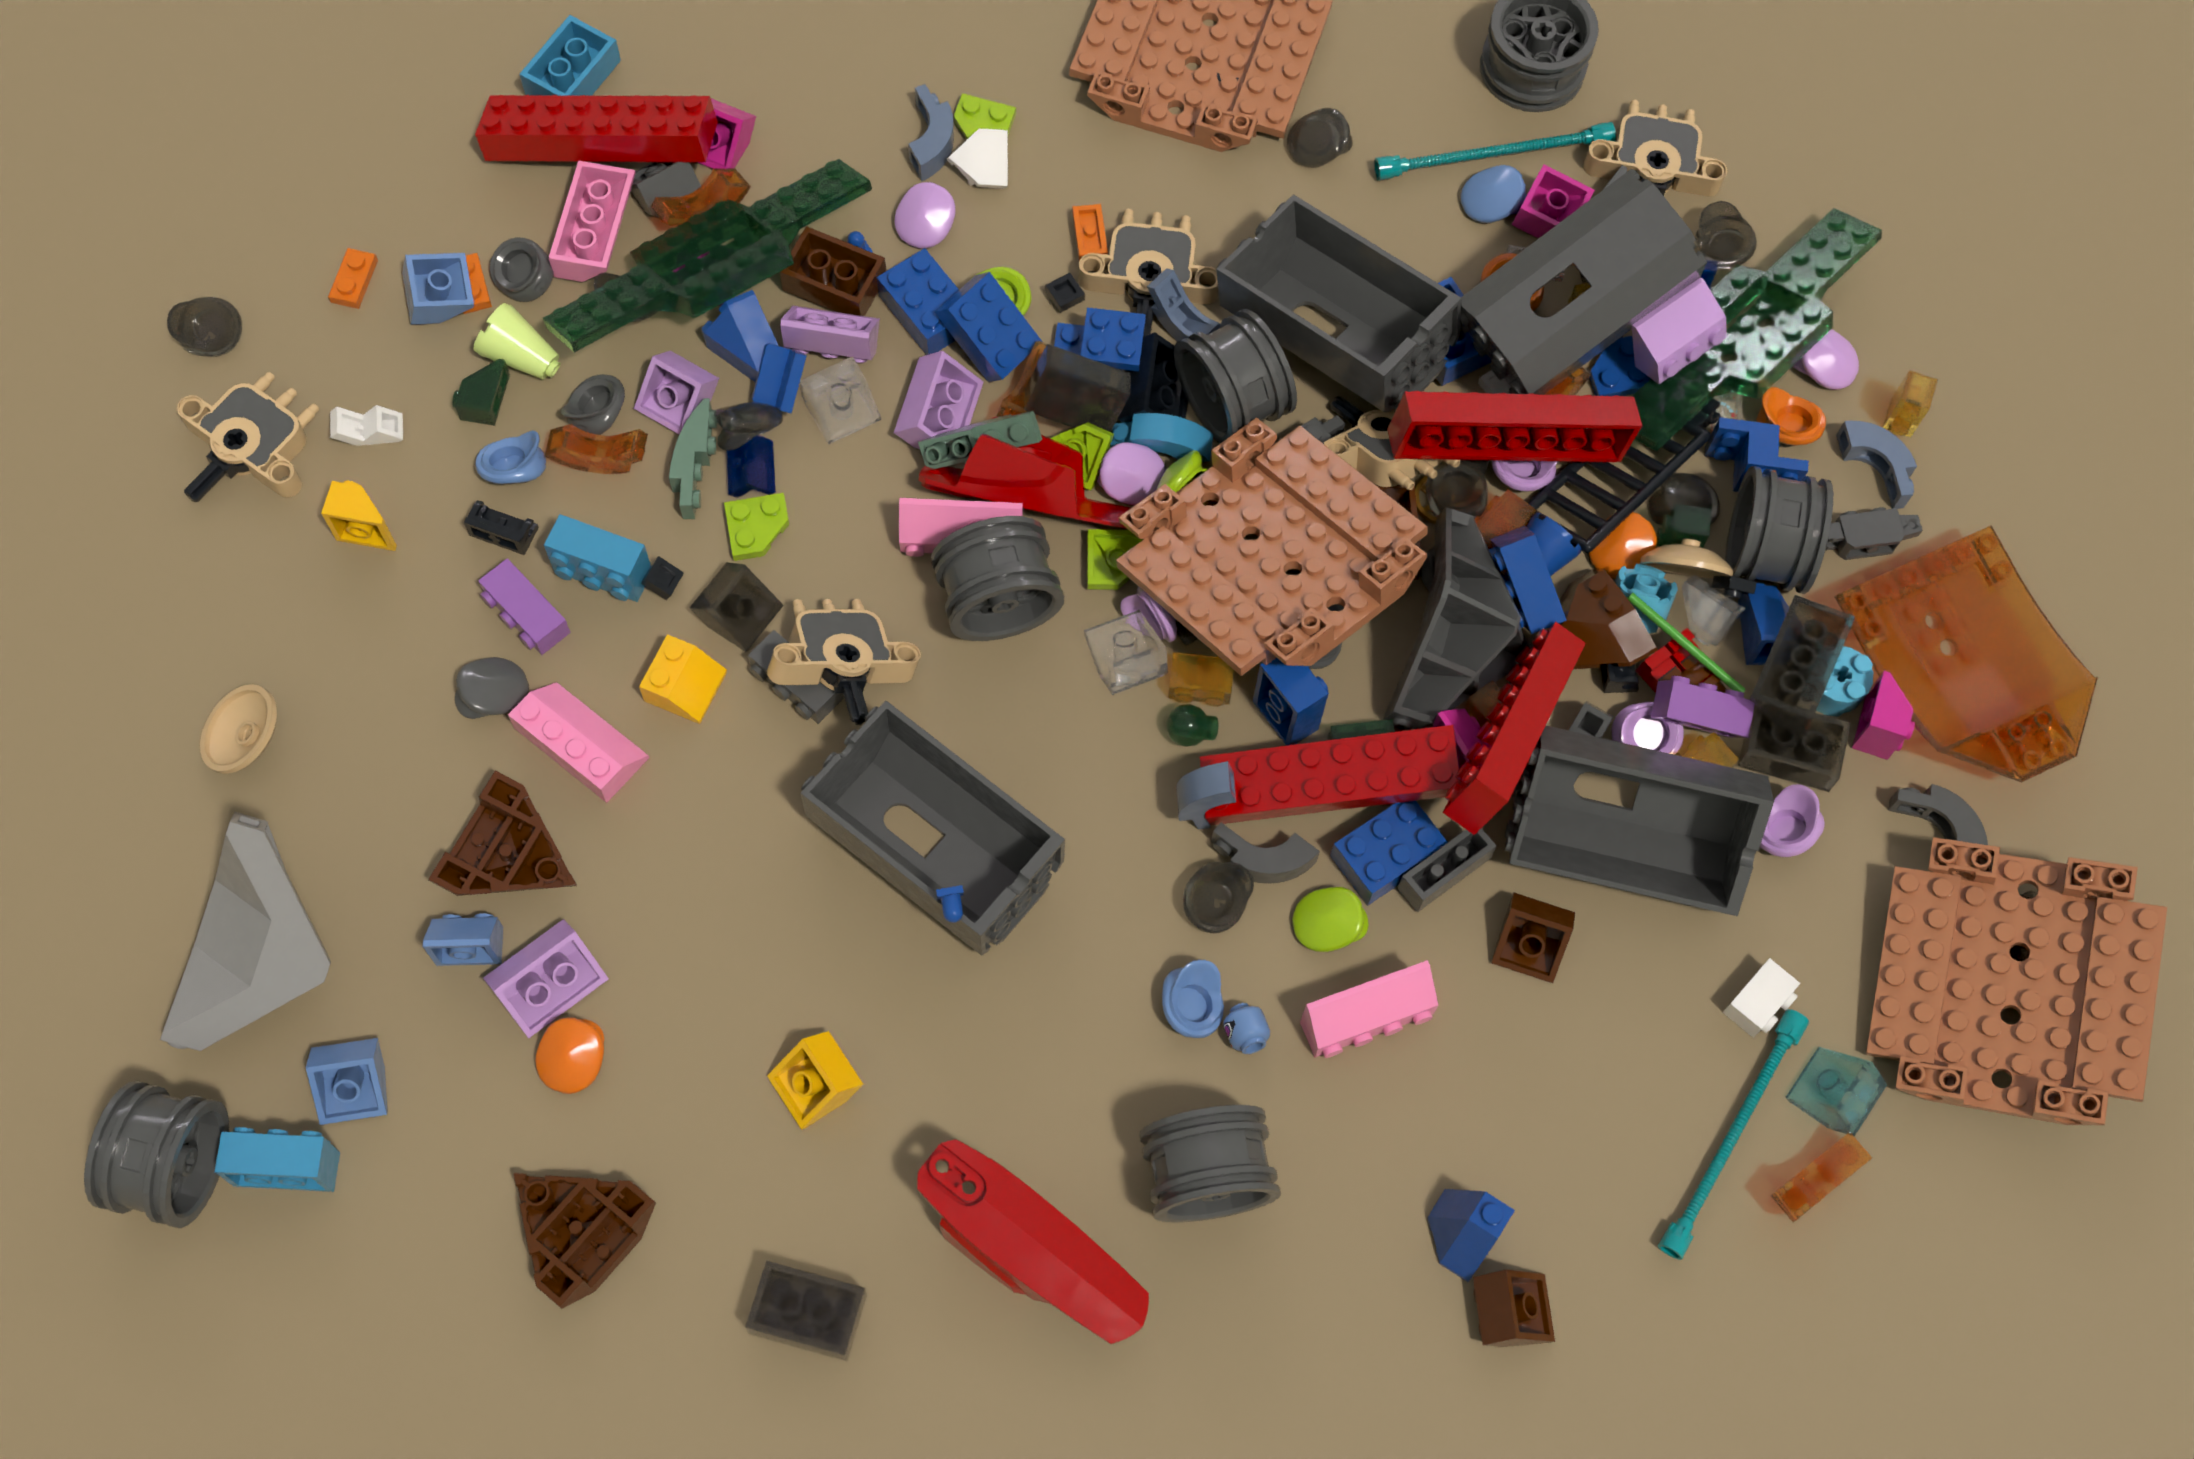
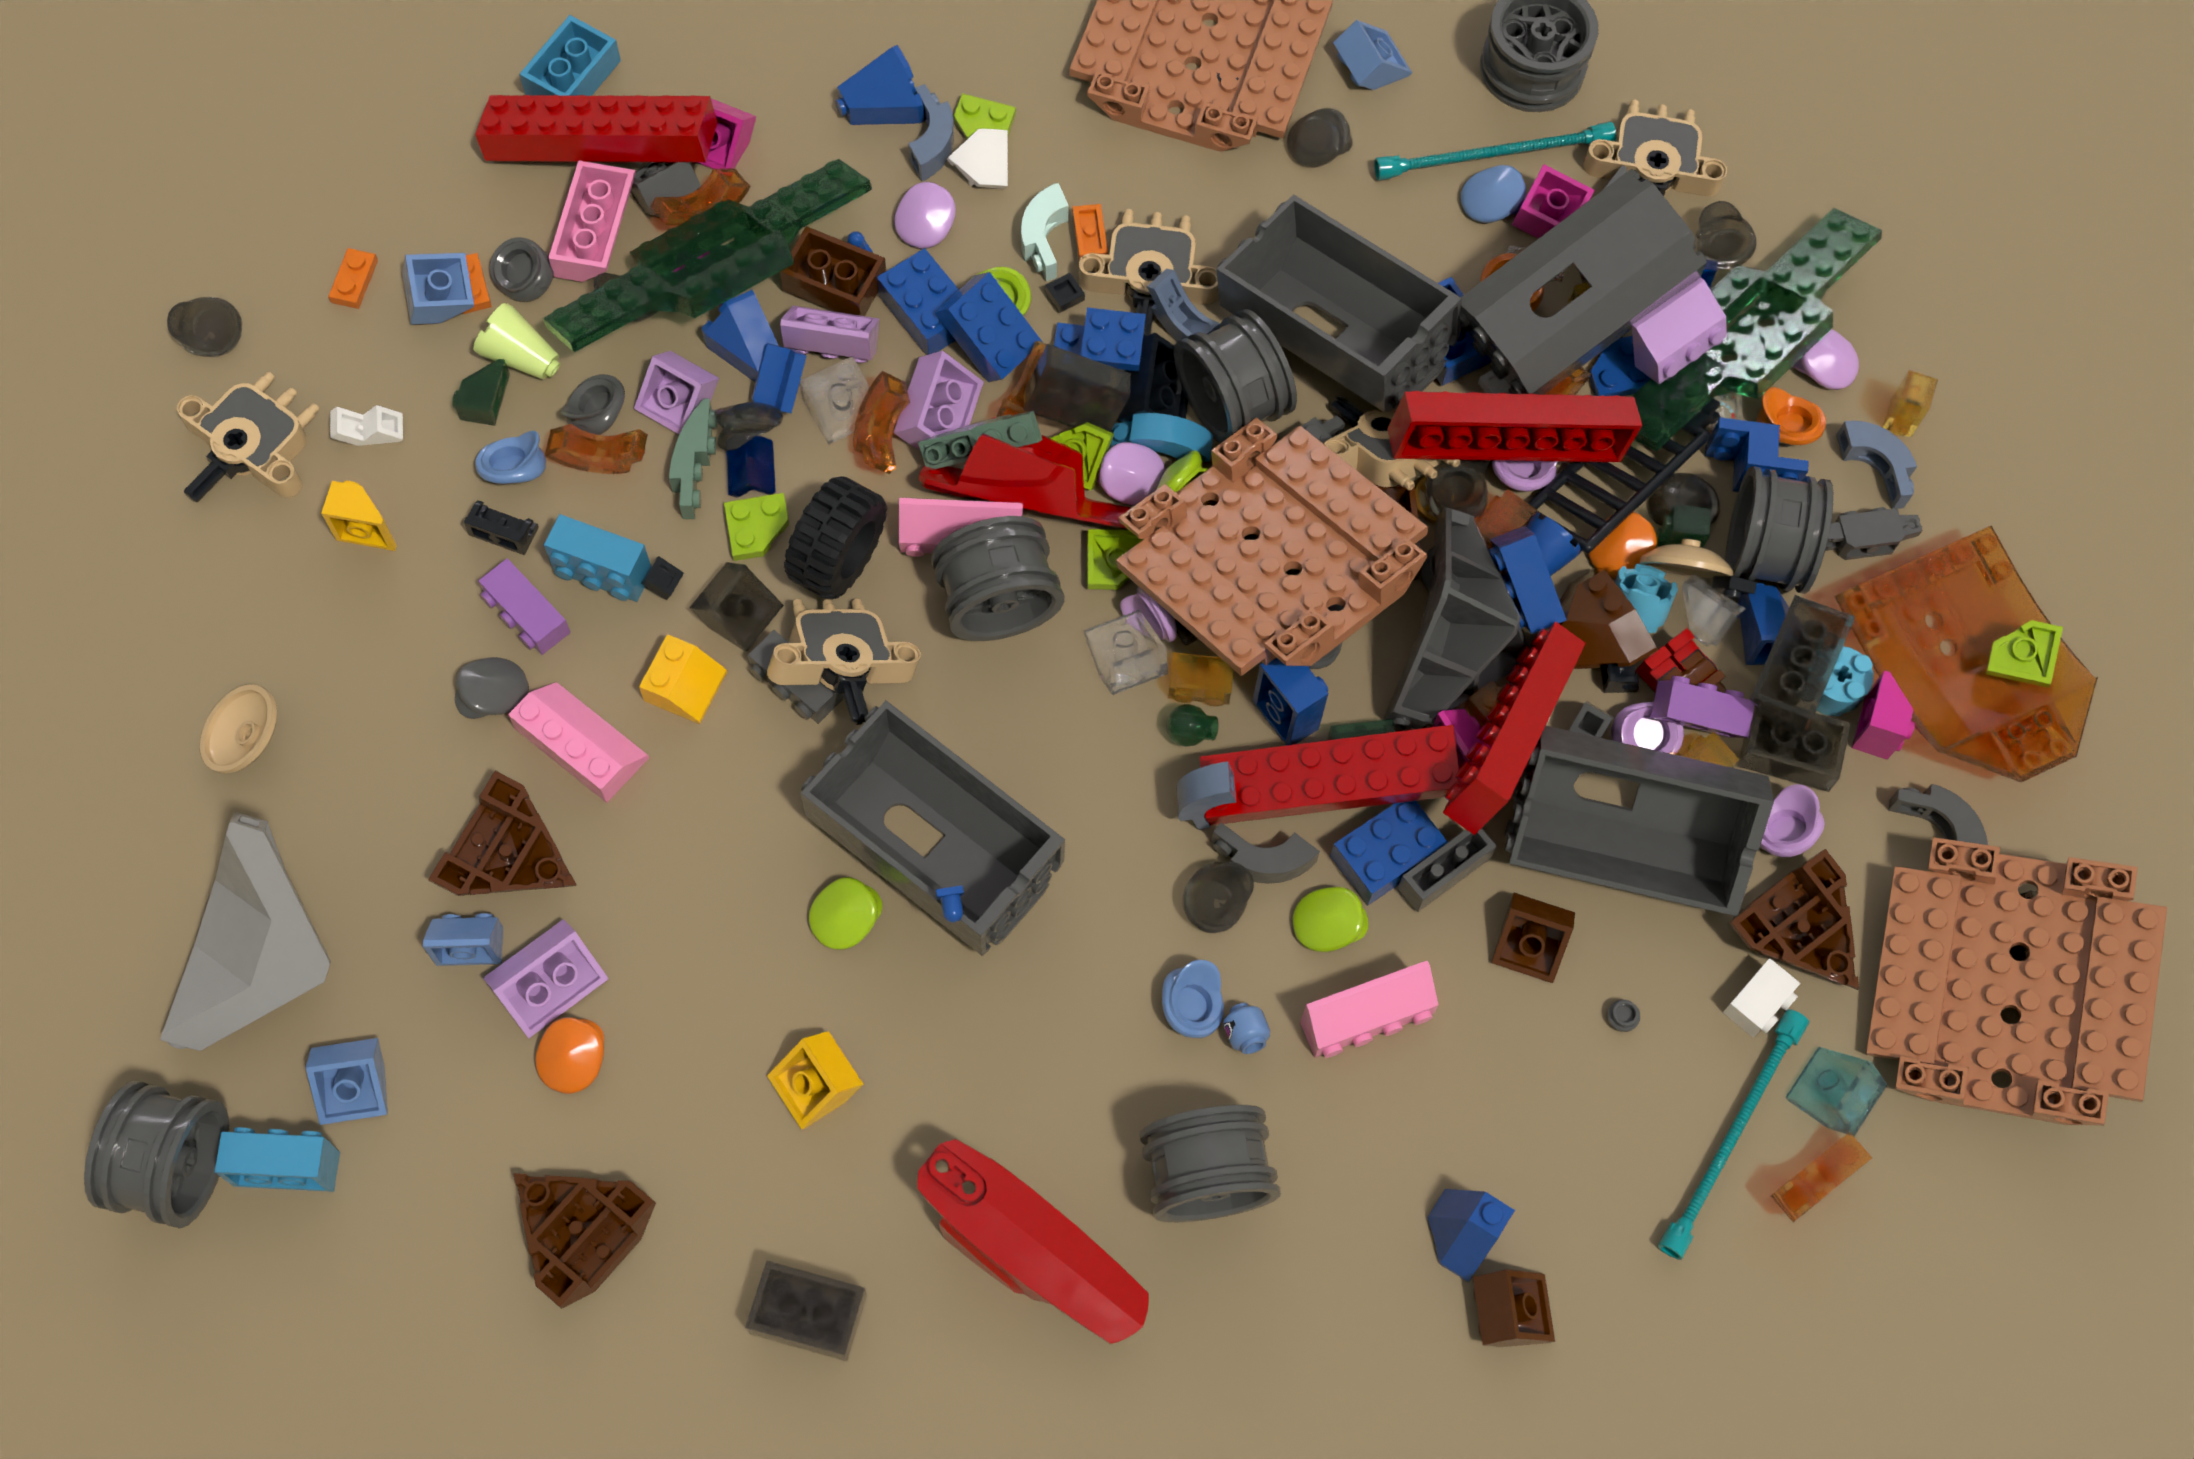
(835, 537): none -> black tyre
(844, 913): none -> lime piece
(877, 420): none -> clear orange arch
(881, 93): none -> blue slope
(1040, 217): none -> light aqua arch
(1371, 56): none -> medium blue slope
(1623, 1015): none -> dark grey plate
(1685, 643): bright green axle -> none
(1804, 921): none -> reddish brown wedge
(2026, 654): none -> lime plate

